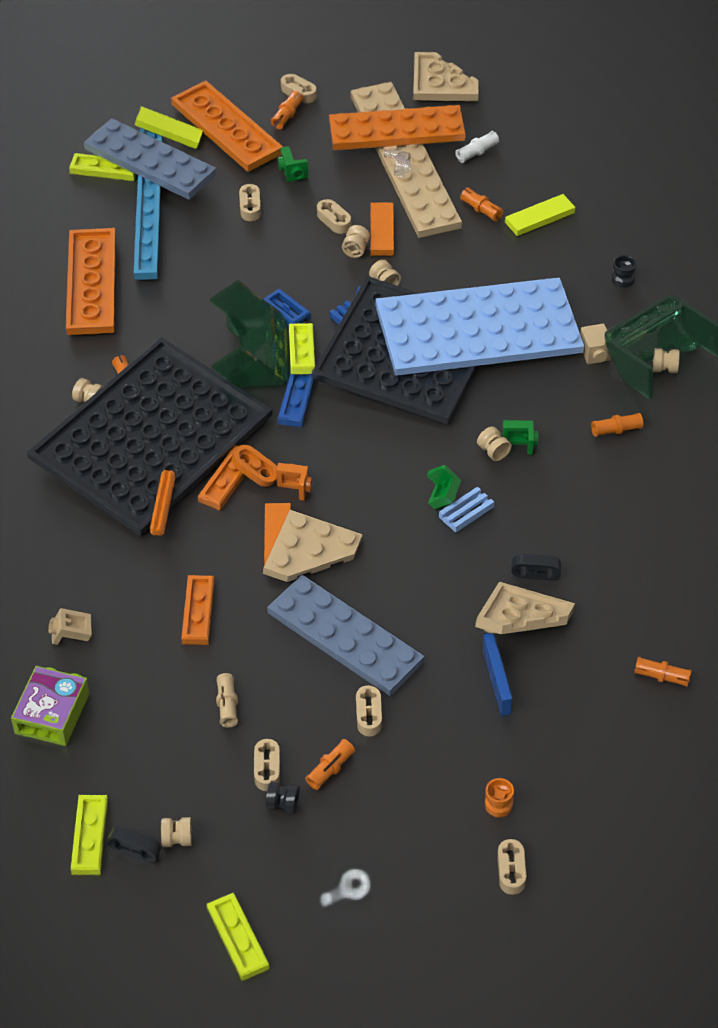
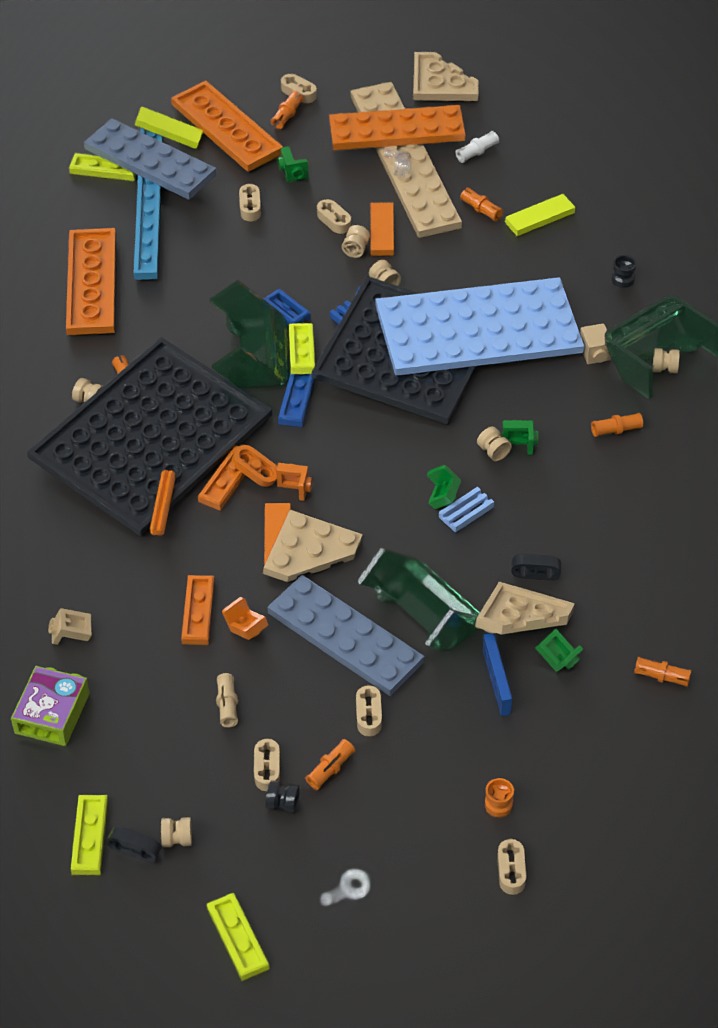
(243, 620): none -> orange bracket
(423, 596): none -> clear green windscreen
(558, 651): none -> green bracket

